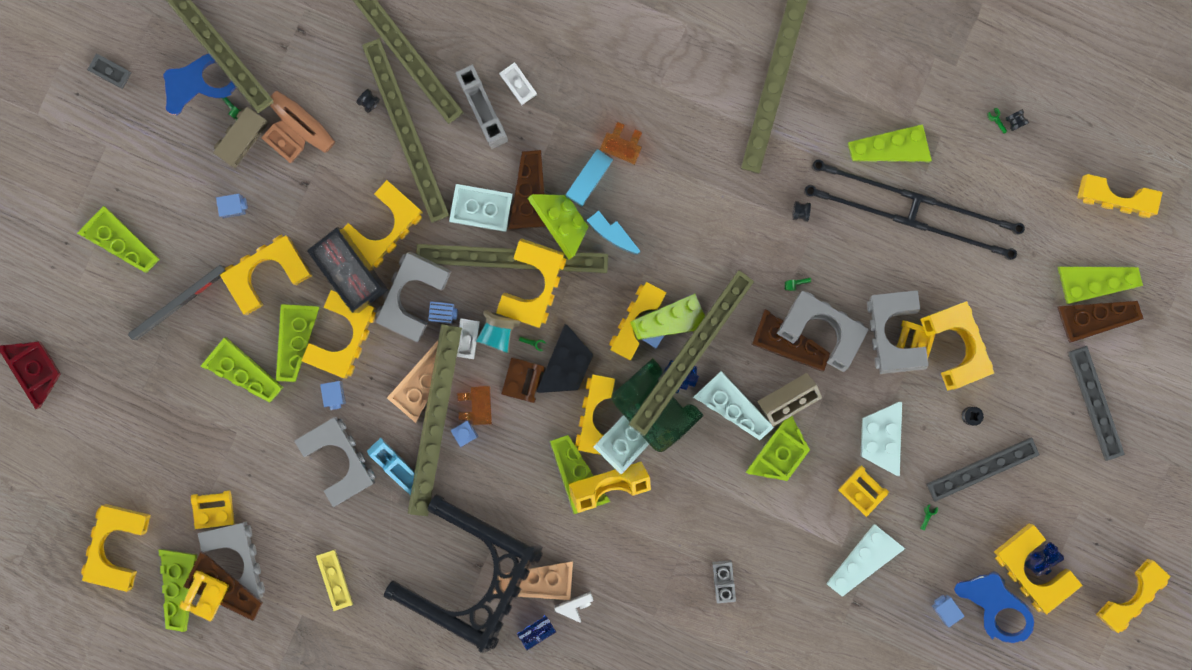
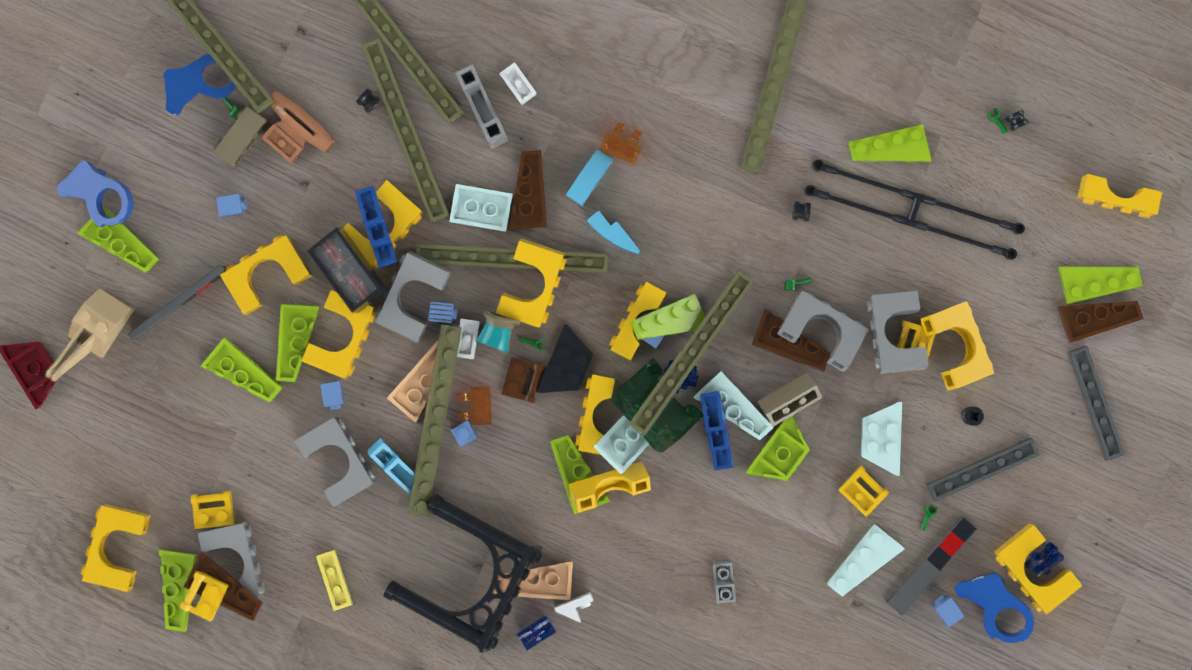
(91, 184): none -> animal
(94, 329): none -> tan slope
(109, 71): dark grey plate -> none
(376, 226): none -> blue slope
(561, 220): lime wing -> none
(717, 430): none -> blue slope
(932, 565): none -> tile
(1150, 580): yellow arch -> none

